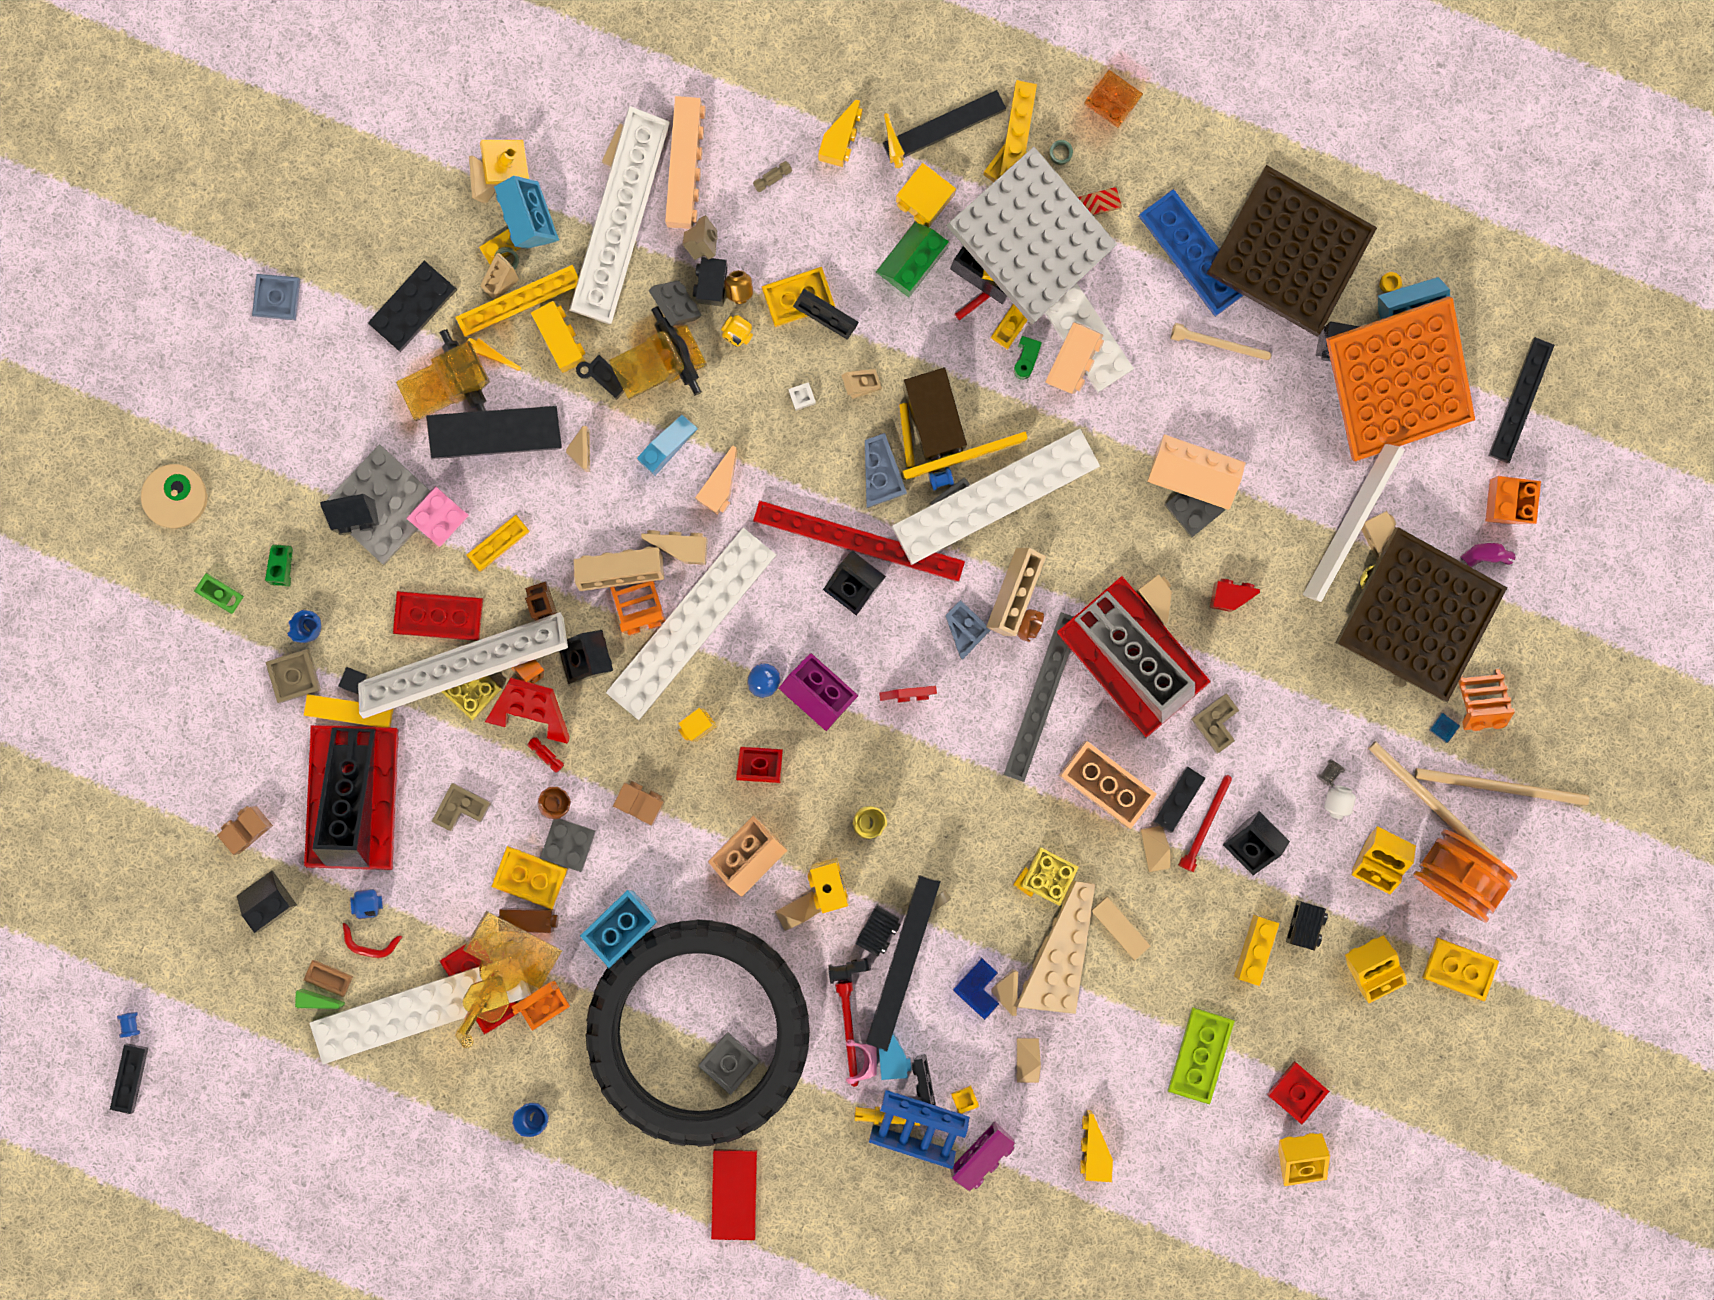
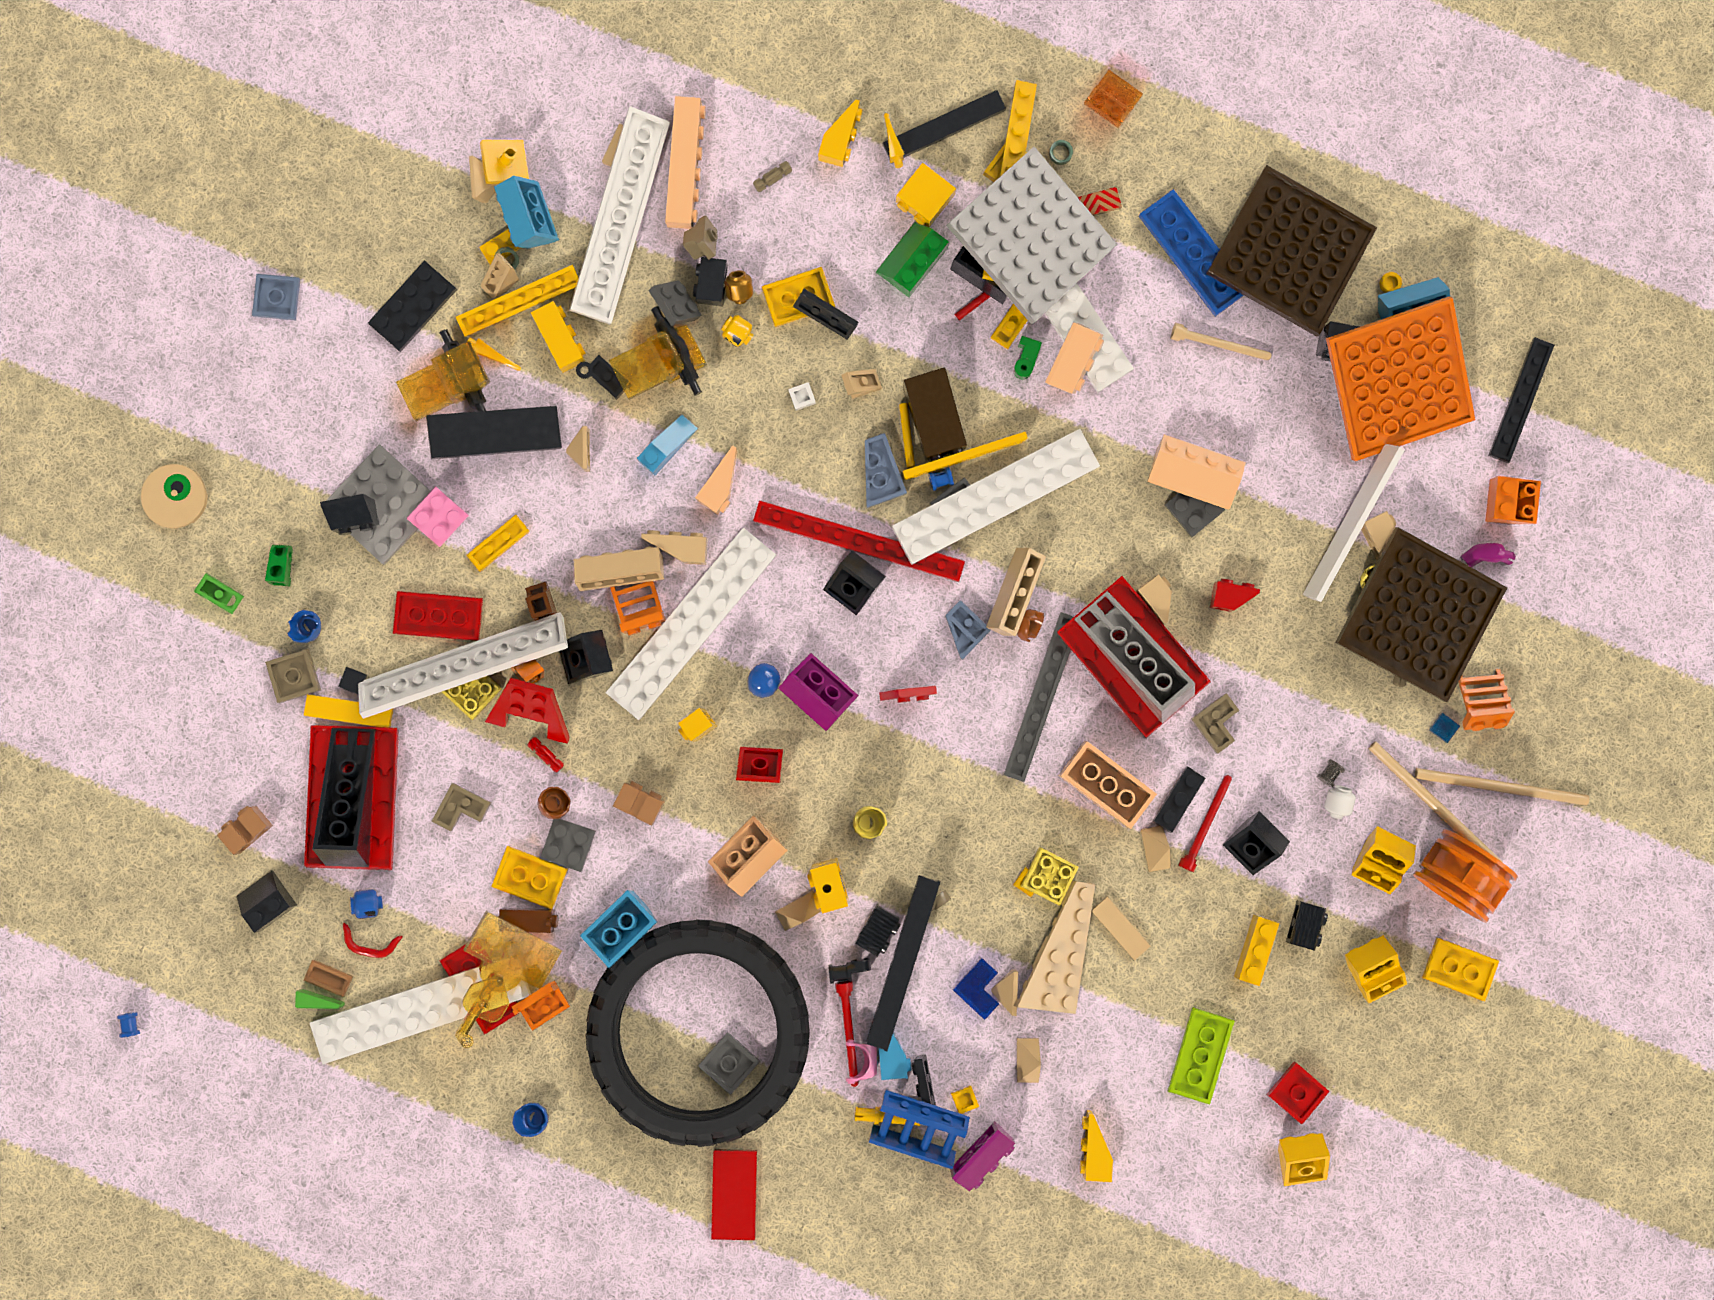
(128, 1078): black plate -> none

